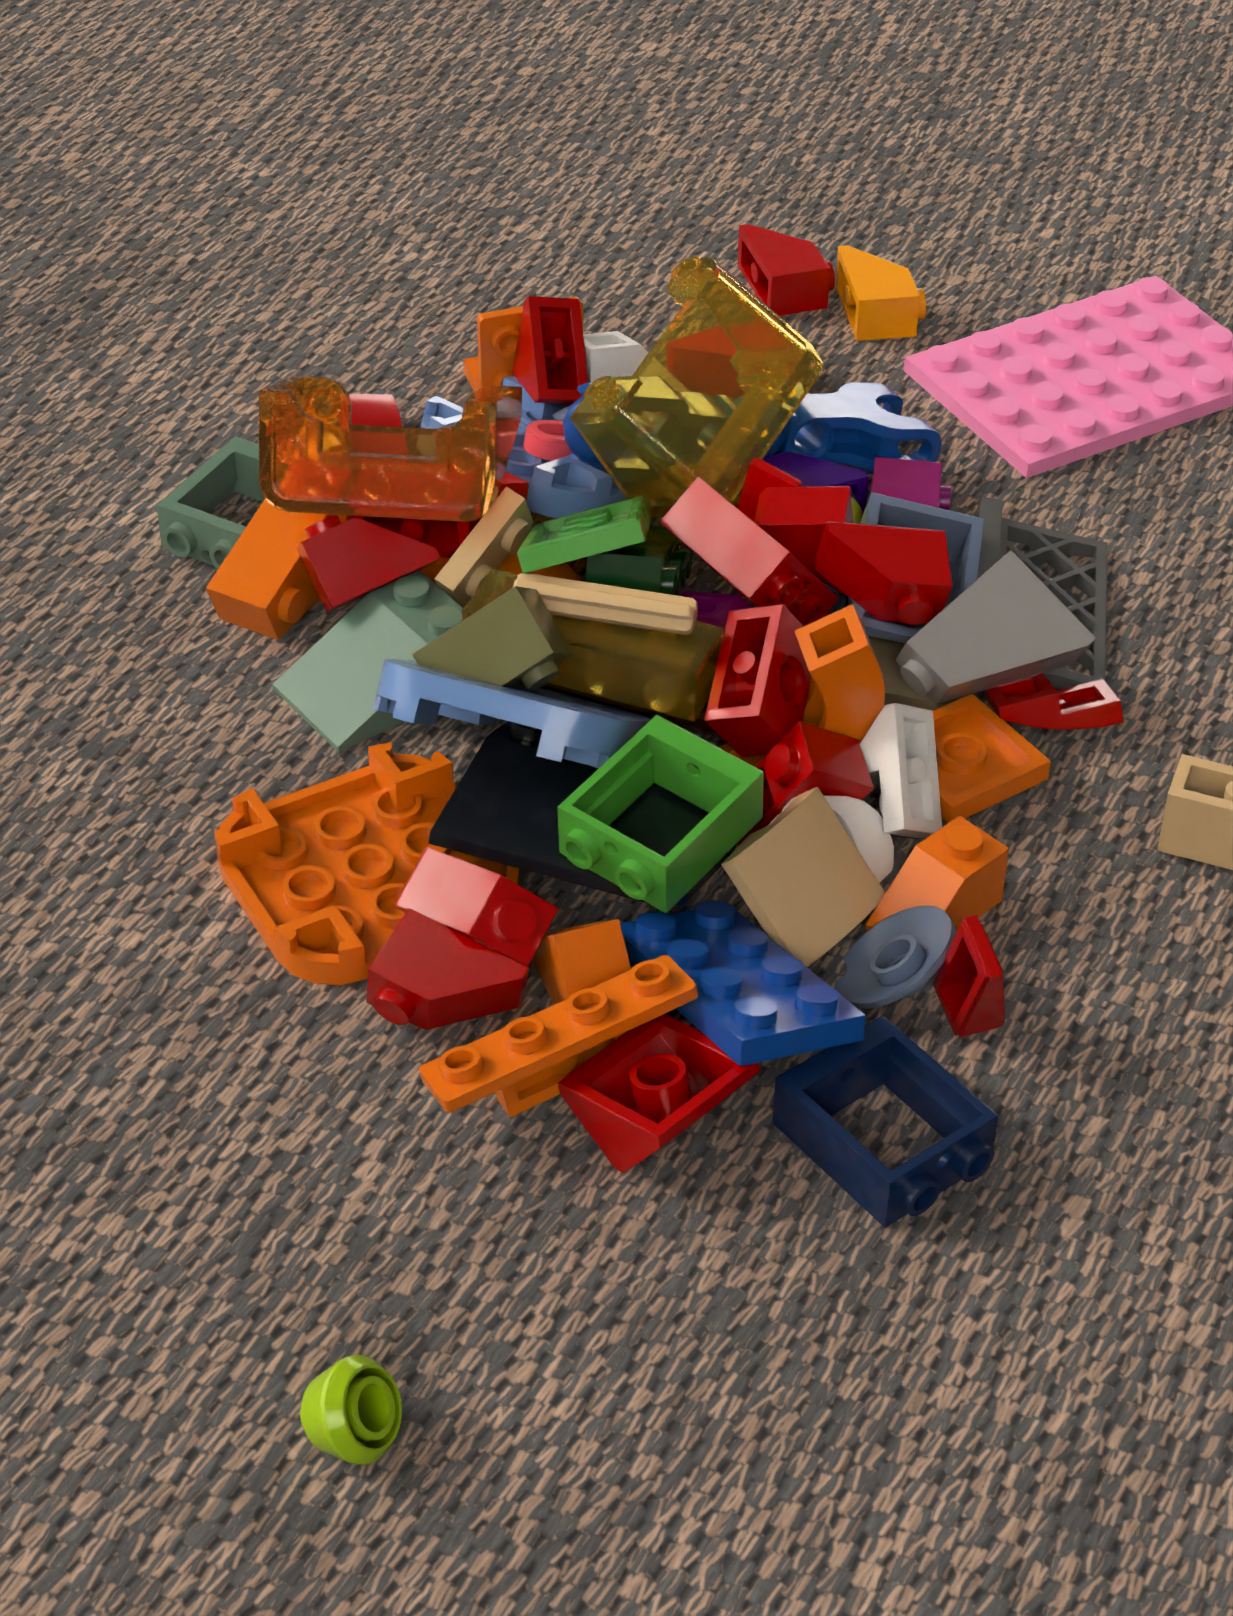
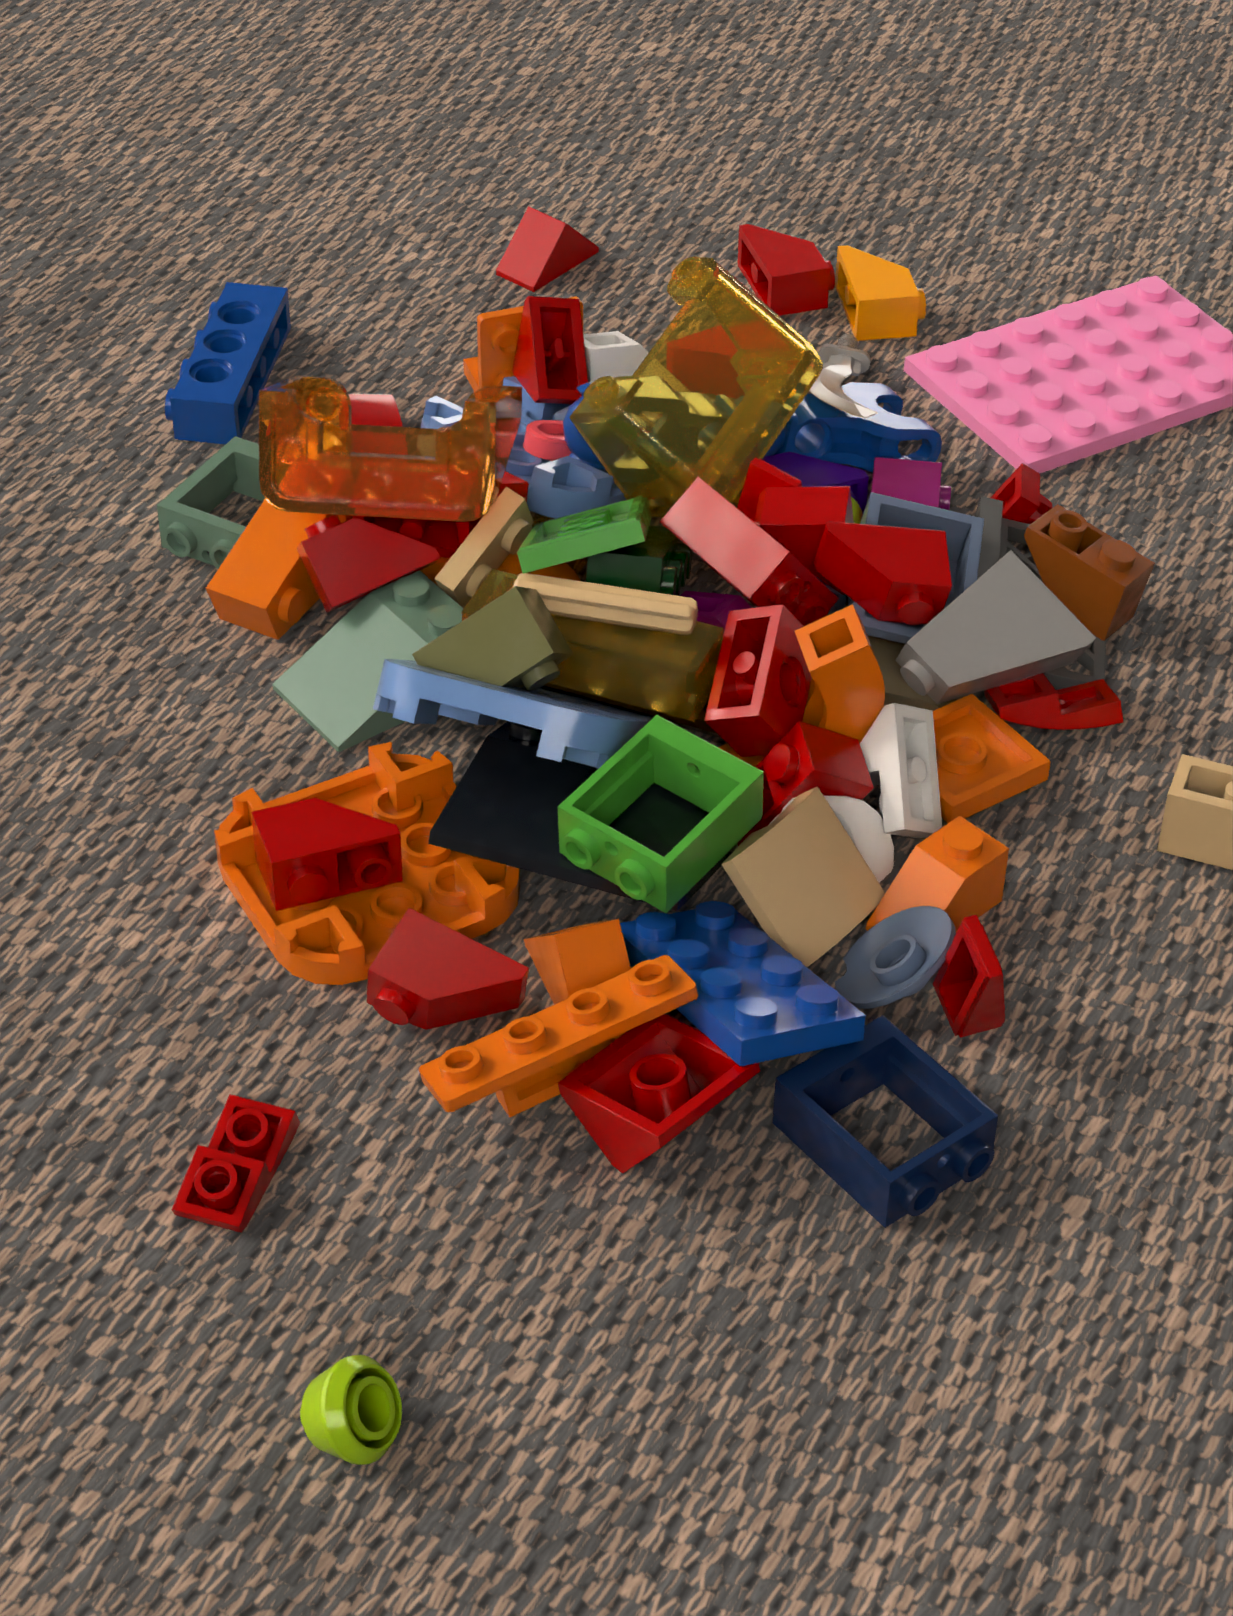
(229, 363): none -> blue brick
(238, 1164): none -> red slope
(323, 851): none -> red slope
(477, 904): slope -> none
(543, 251): none -> slope
(838, 364): none -> light grey sword
(1022, 496): none -> red tile
(1088, 569): none -> dark orange slope

